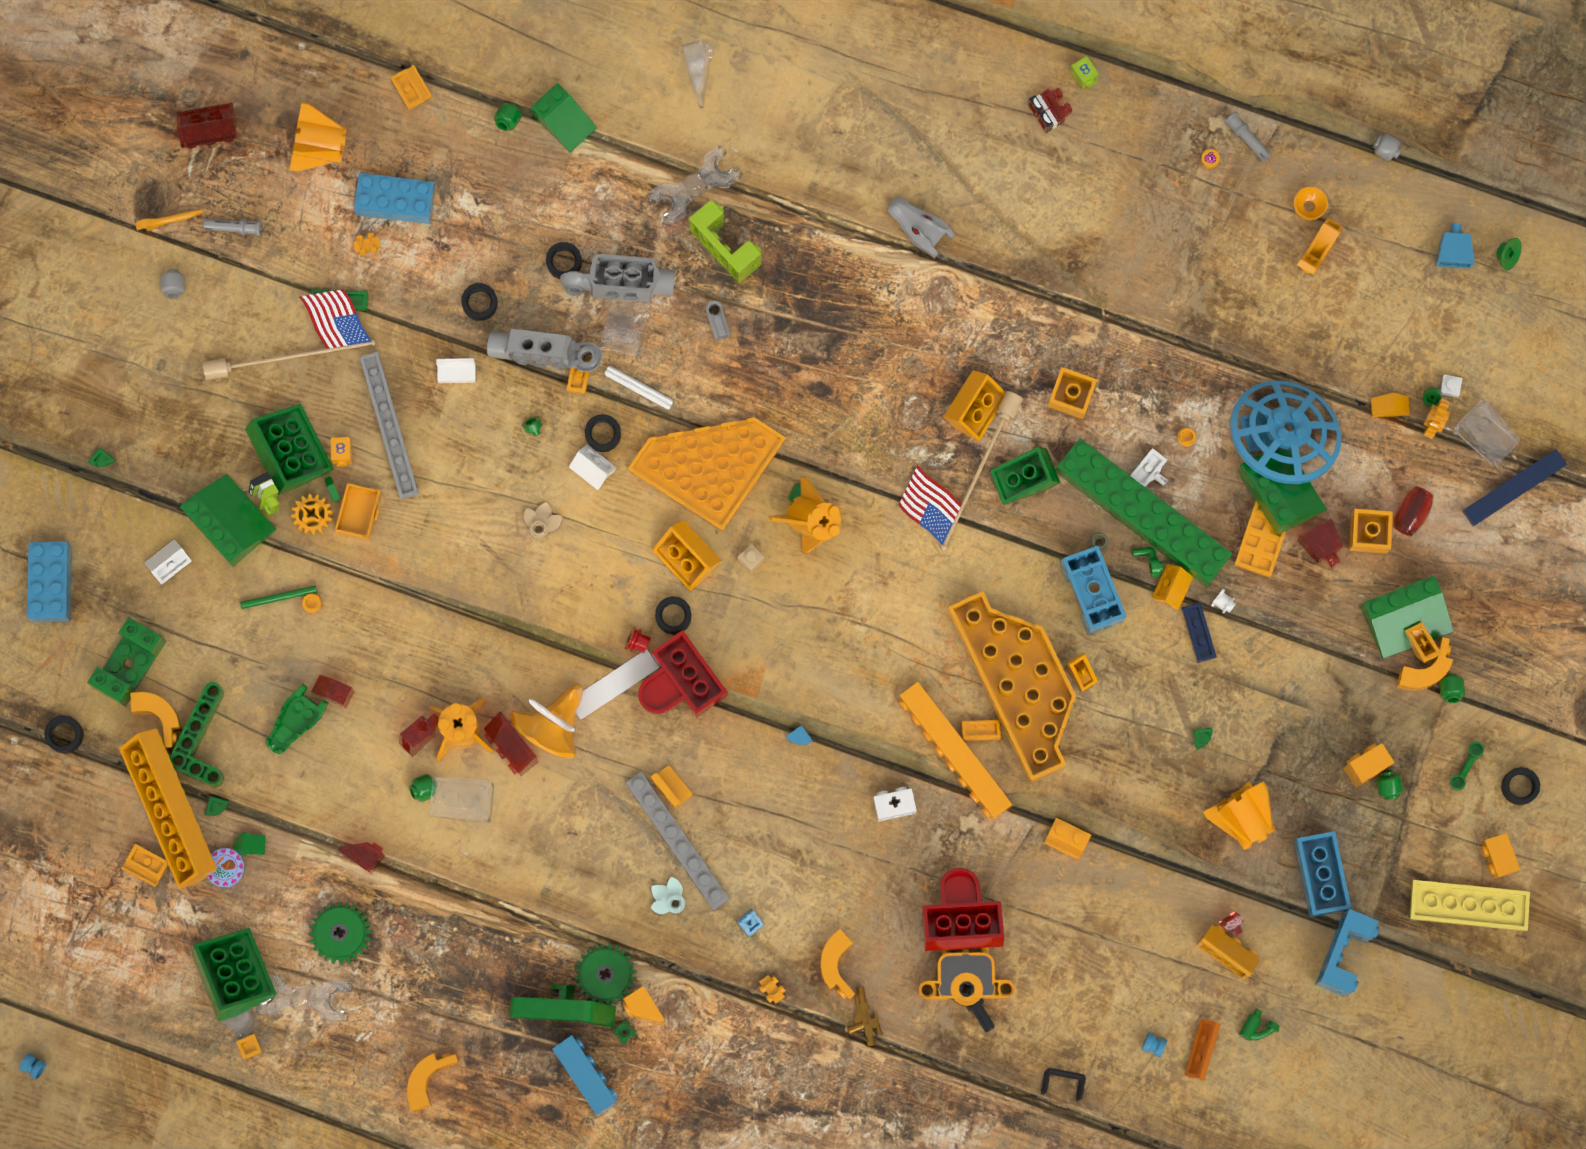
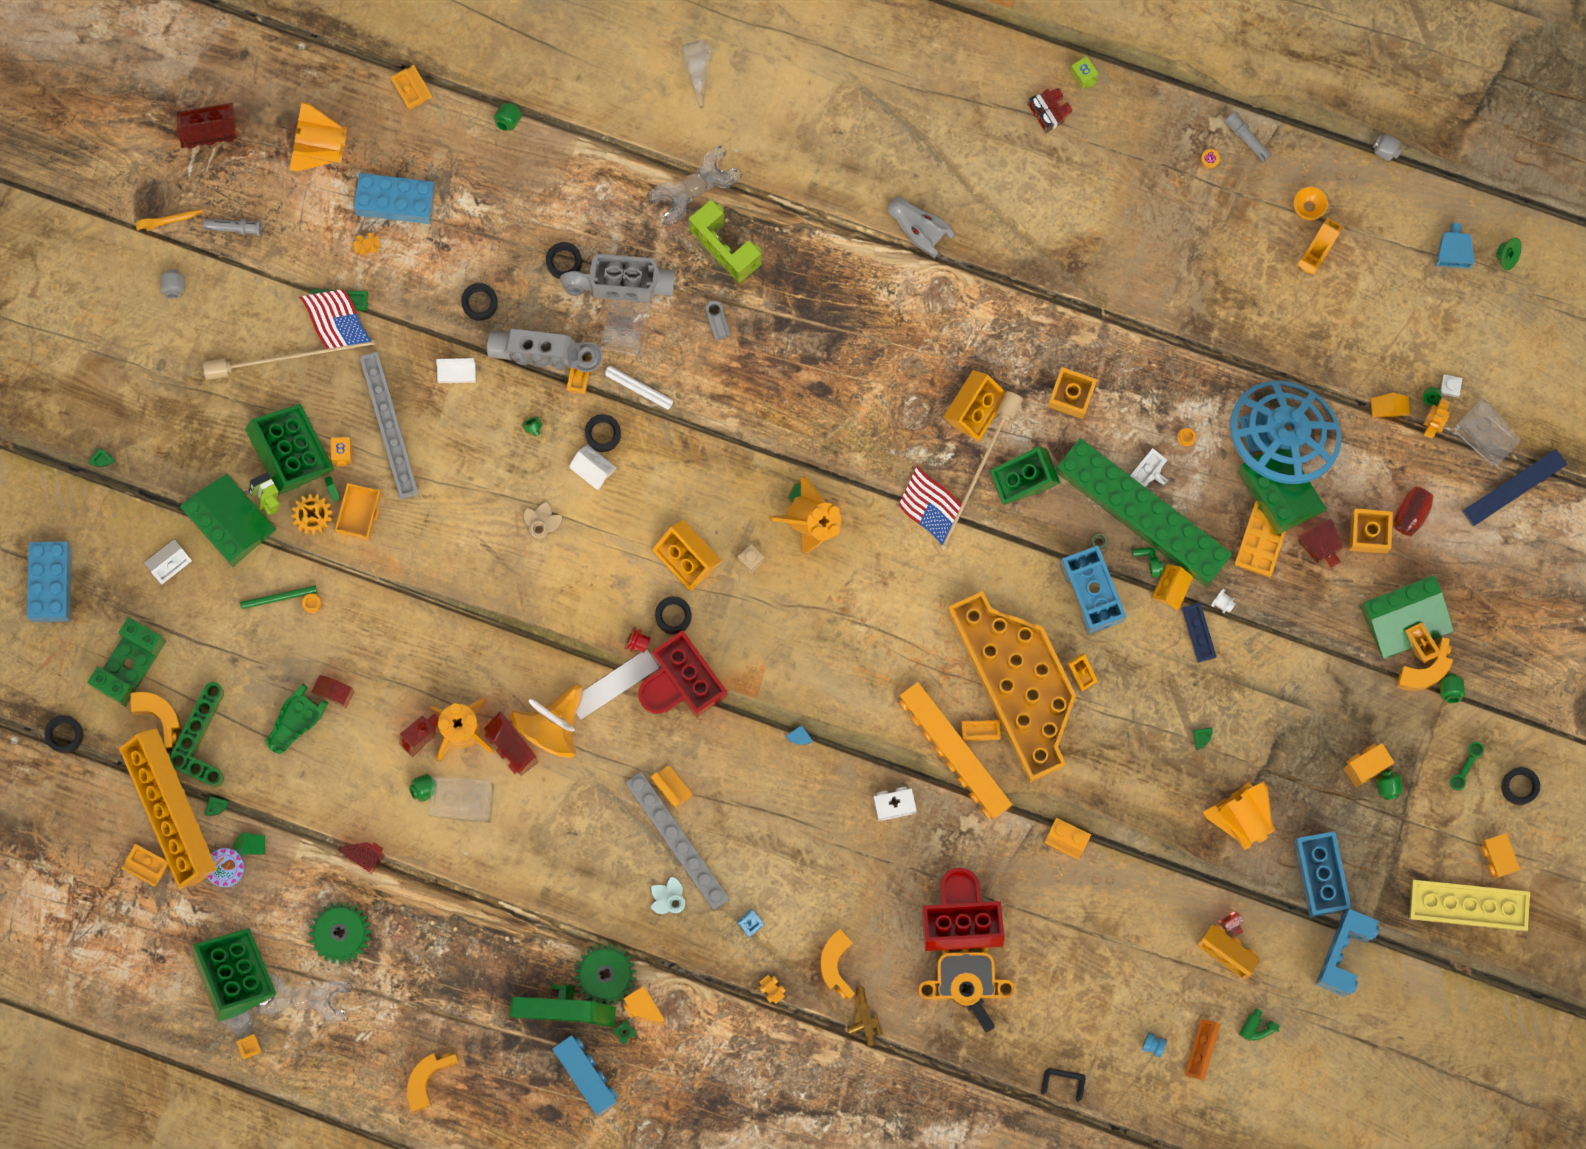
(32, 1066): dark azure wheel -> none
(563, 117): green slope -> none
(709, 466): light orange plate -> none

